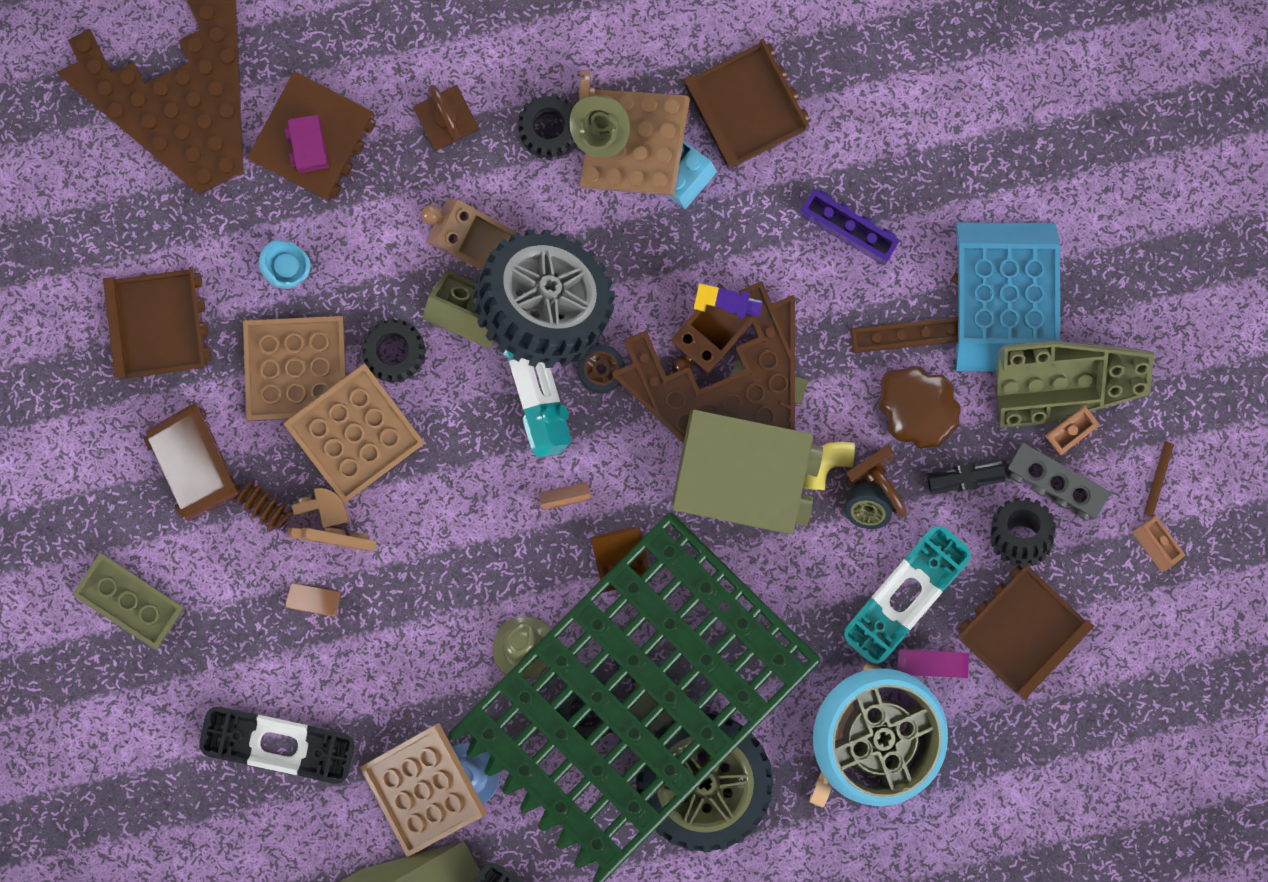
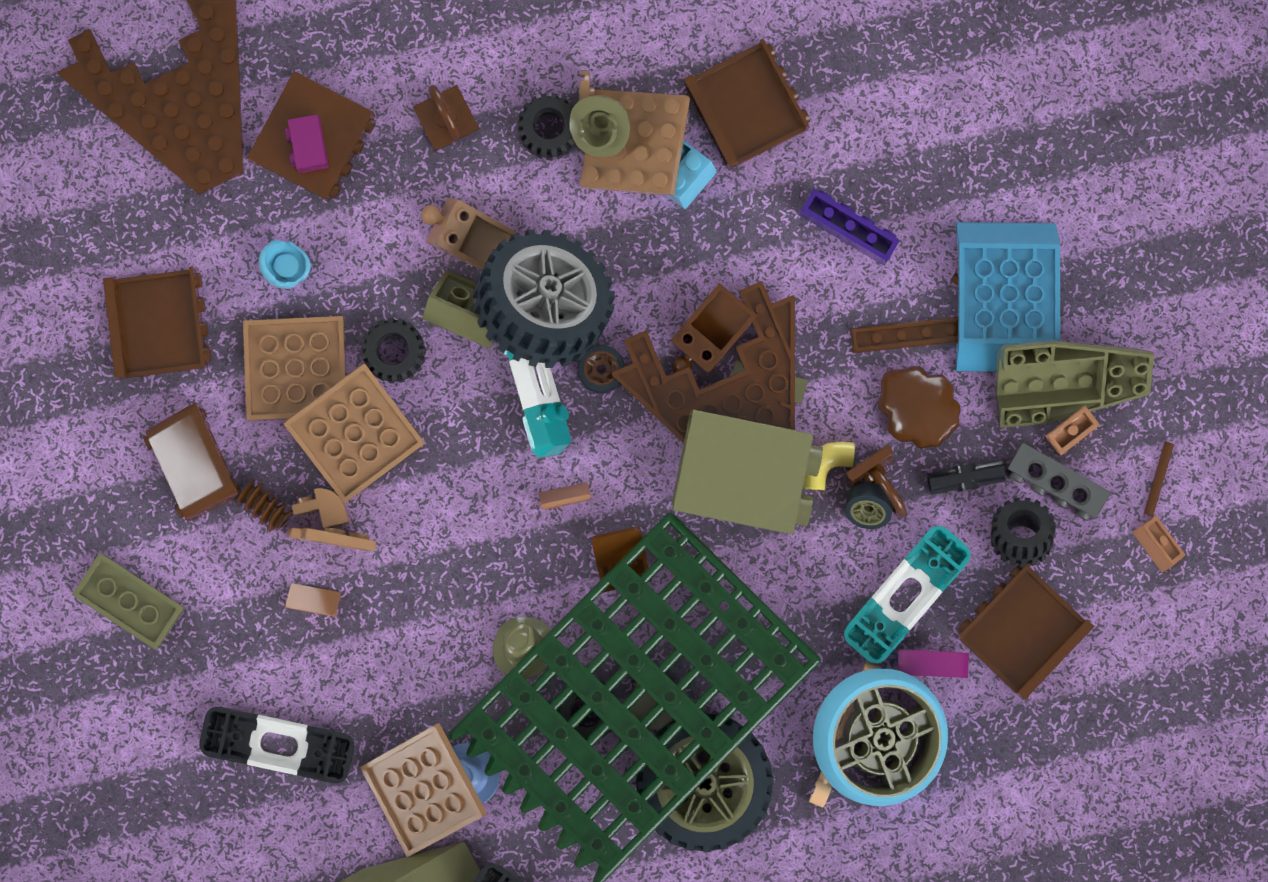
(728, 300): dark purple hips -> none

